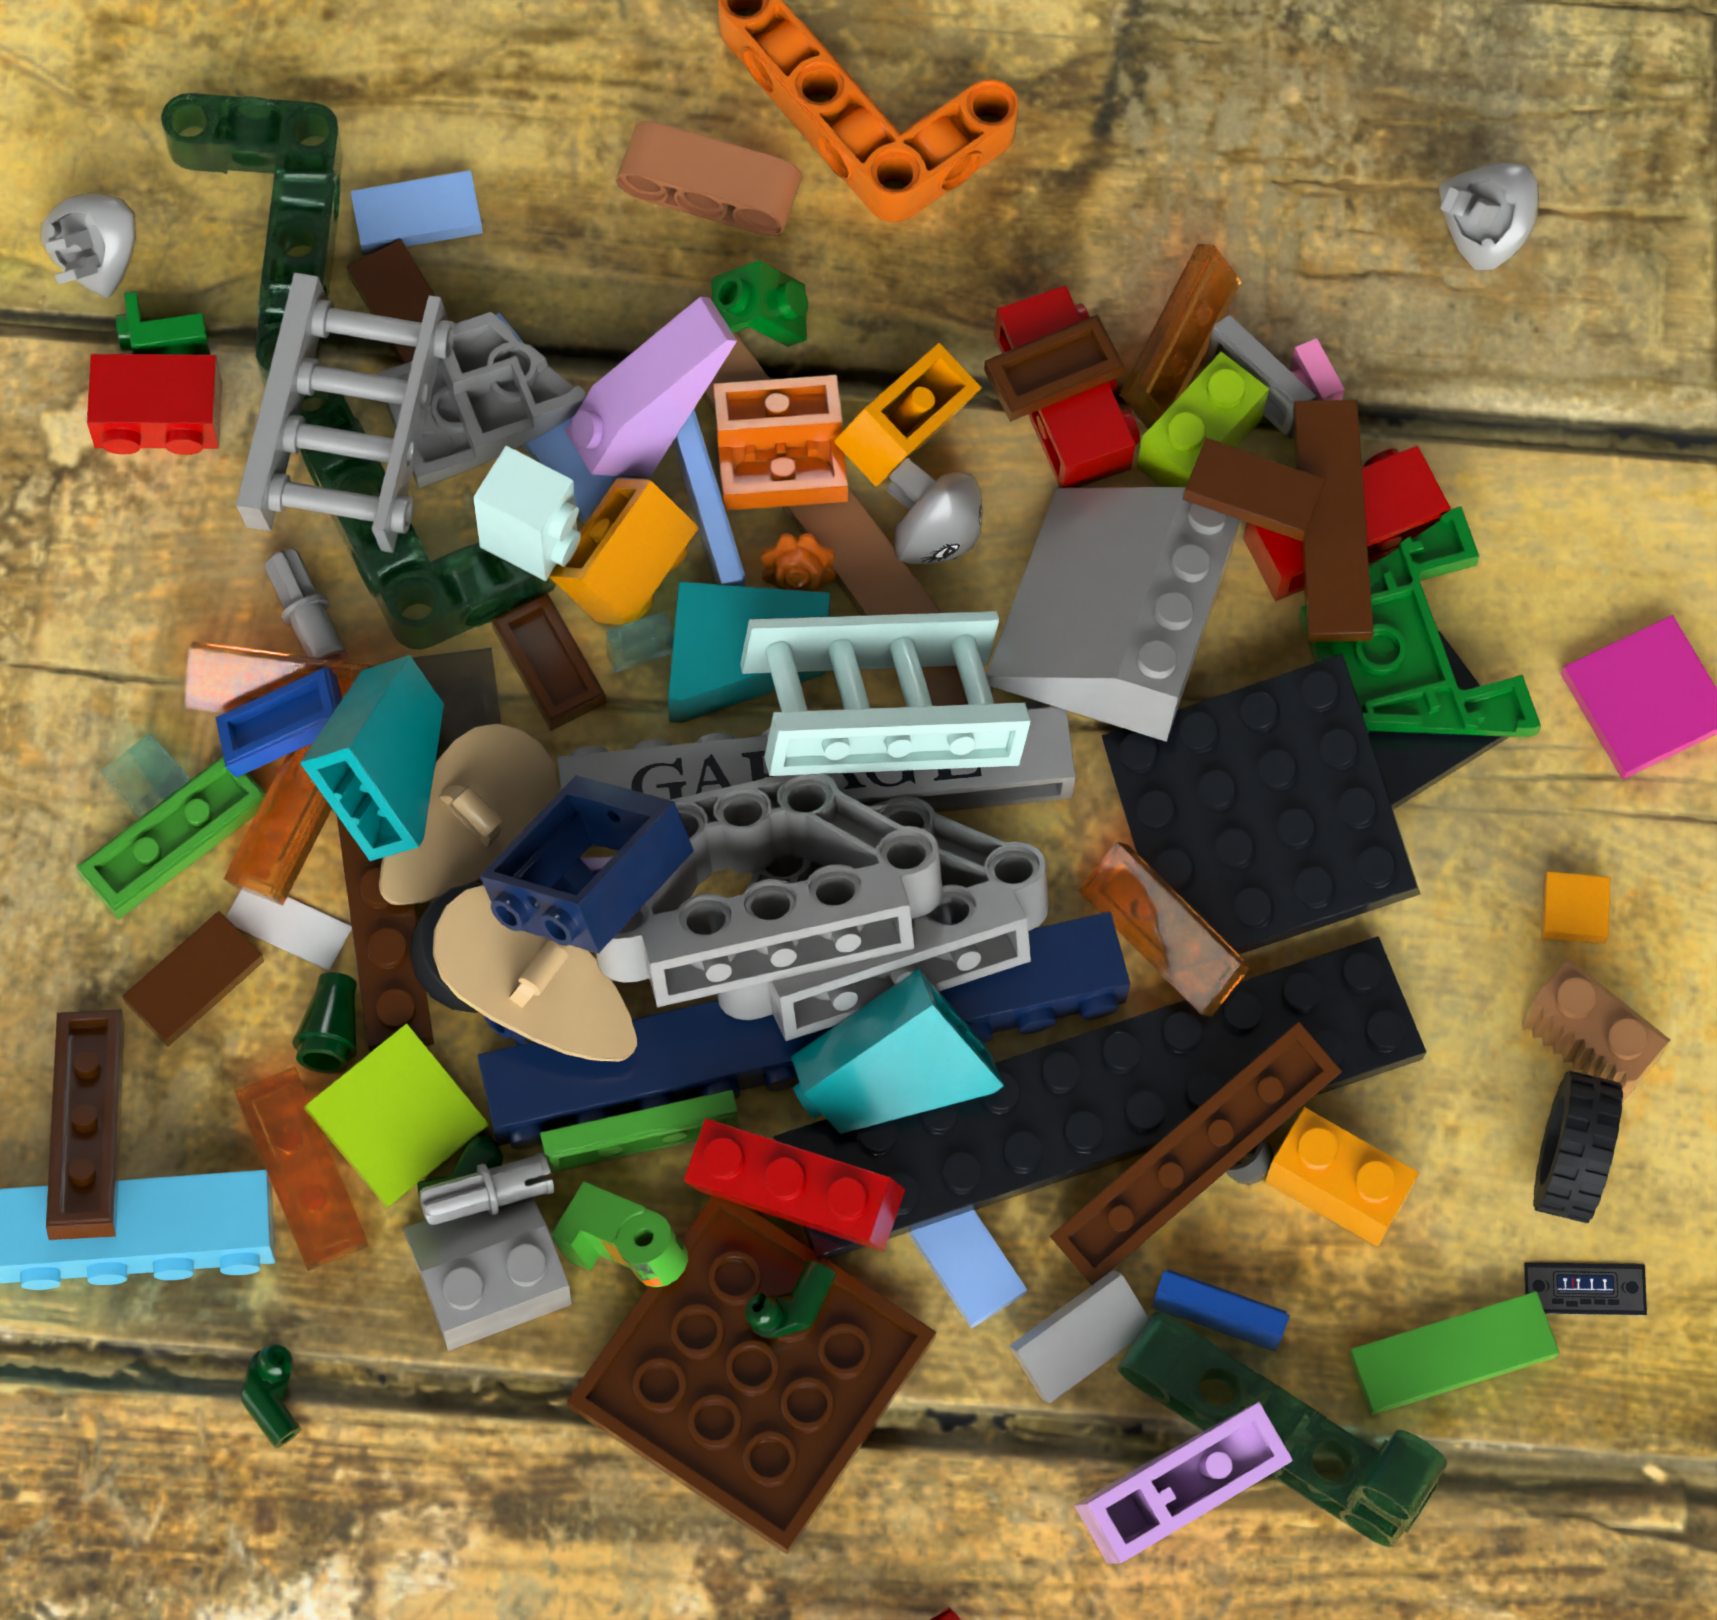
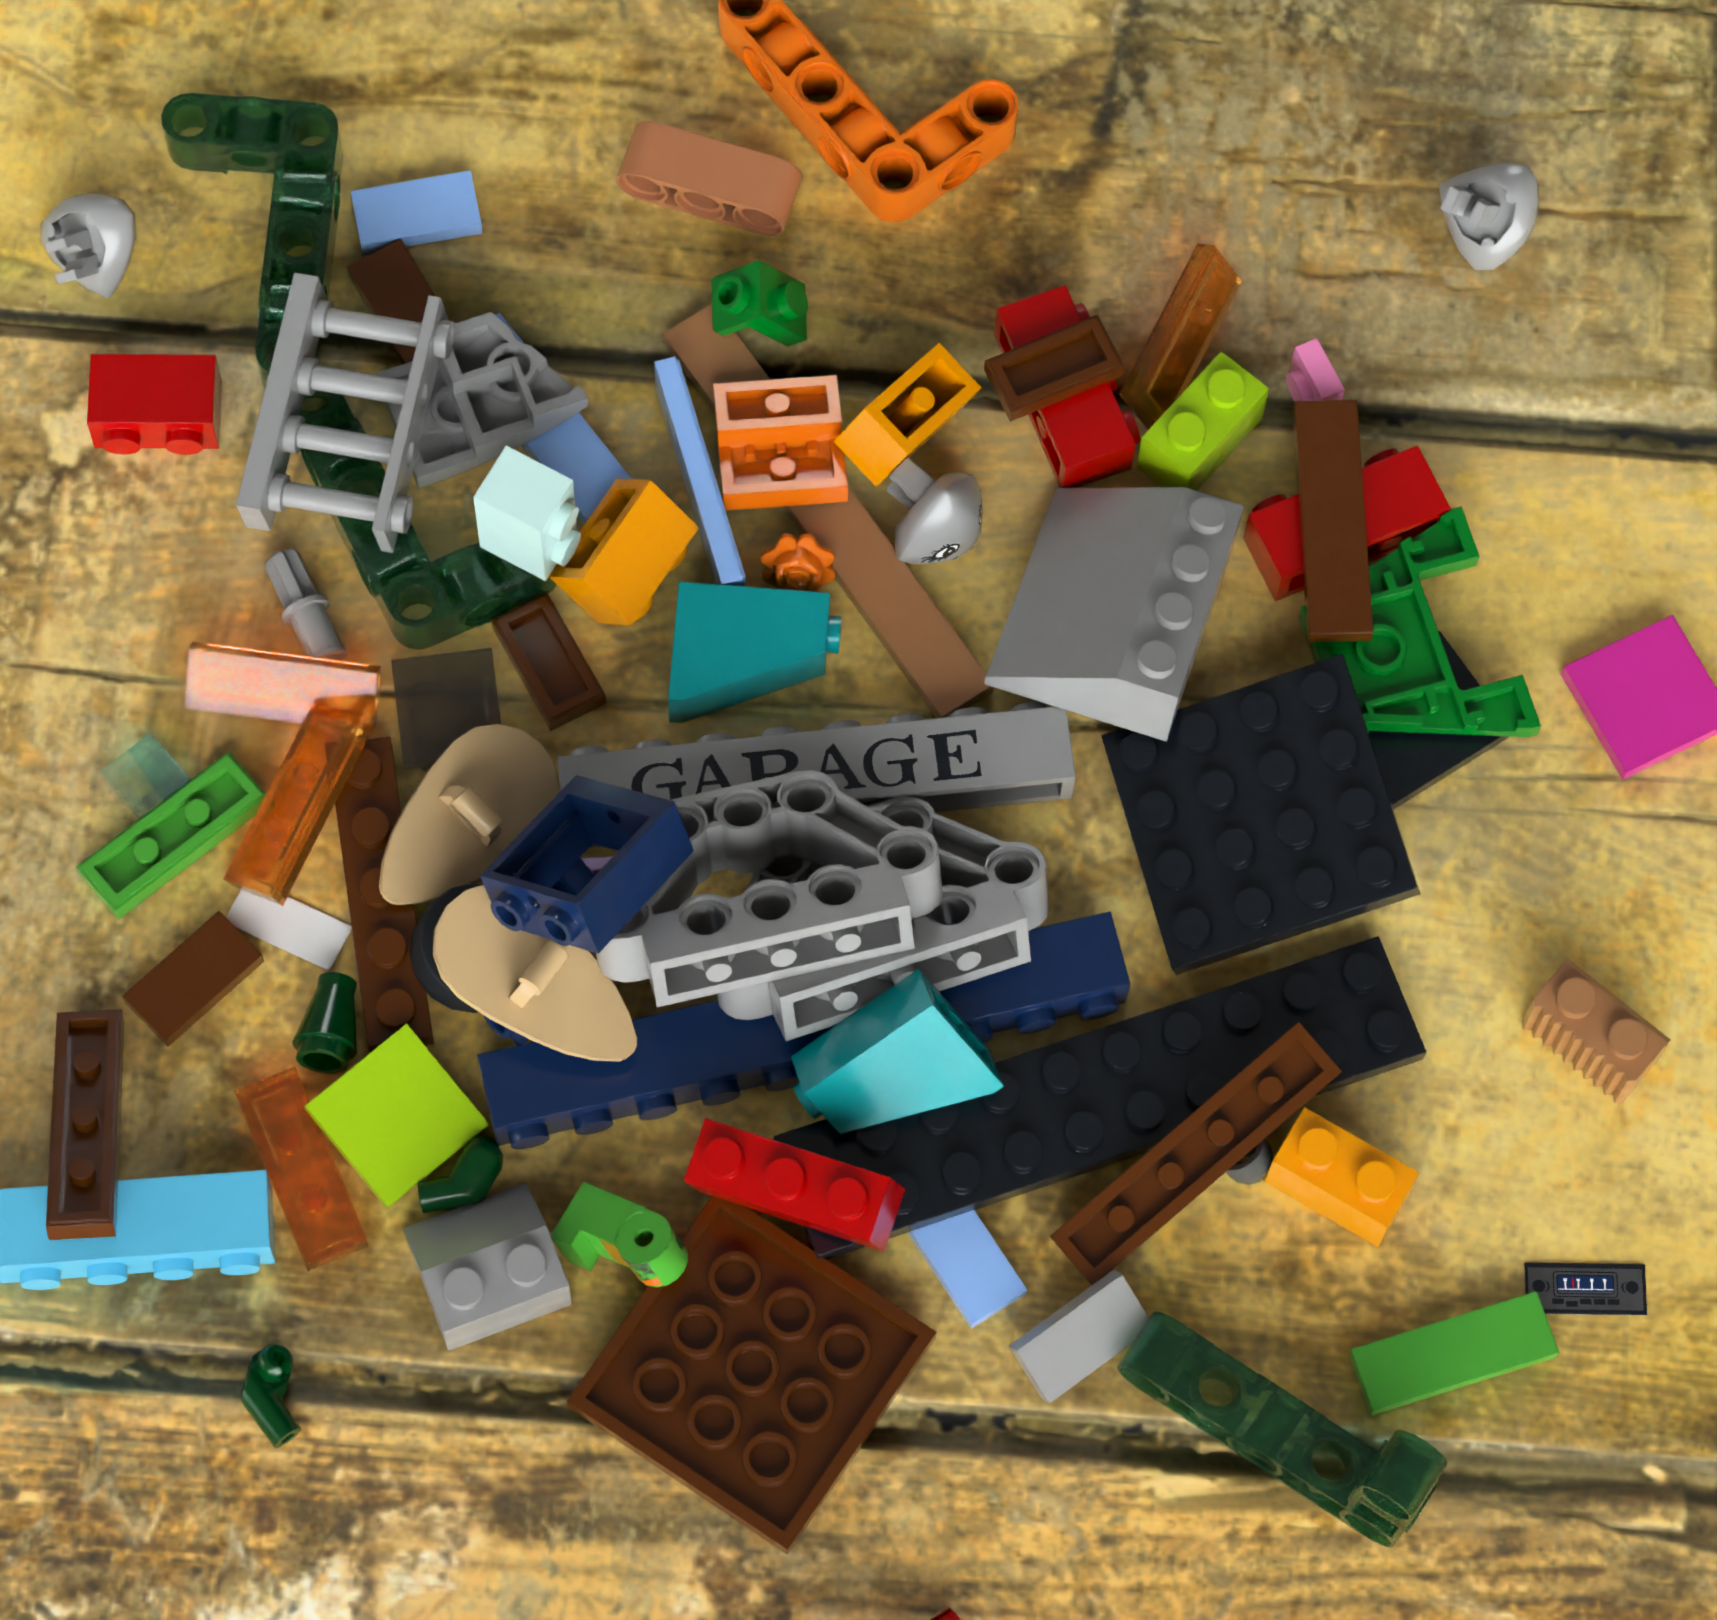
(163, 336): green bracket -> none
(277, 721): blue tile -> none
(380, 757): teal slope -> none
(486, 1189): light grey axle -> none
(635, 1131): bright green tile -> none
(639, 642): clear light blue tile -> none
(650, 394): lavender slope -> none
(794, 1310): dark green arm -> none
(883, 738): light aqua fence -> none
(1165, 929): clear orange tile -> none
(1182, 1484): lavender slope -> none
(1220, 1310): blue tile -> none
(1254, 489): reddish brown tile -> none
(1258, 361): light grey tile -> none
(1575, 907): light orange tile -> none
(1578, 1146): black tyre -> none

